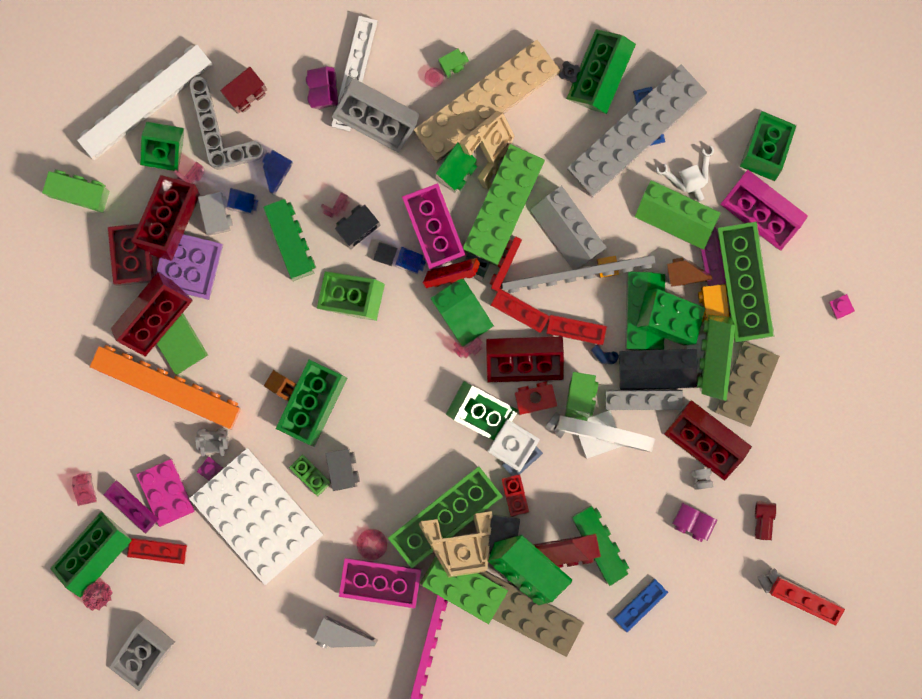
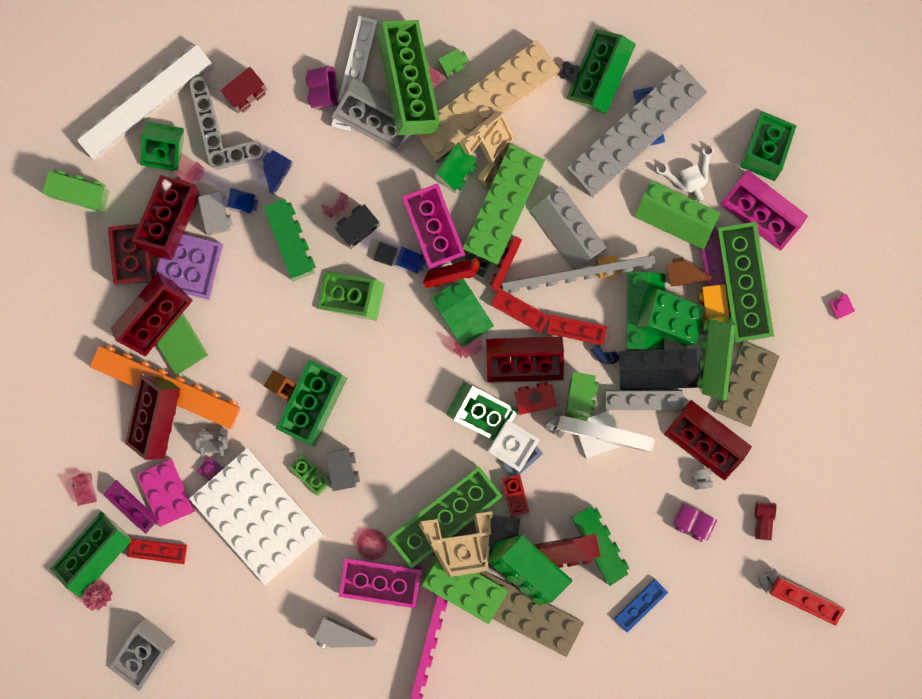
(152, 417): none -> dark red slope
(407, 77): none -> bright green brick

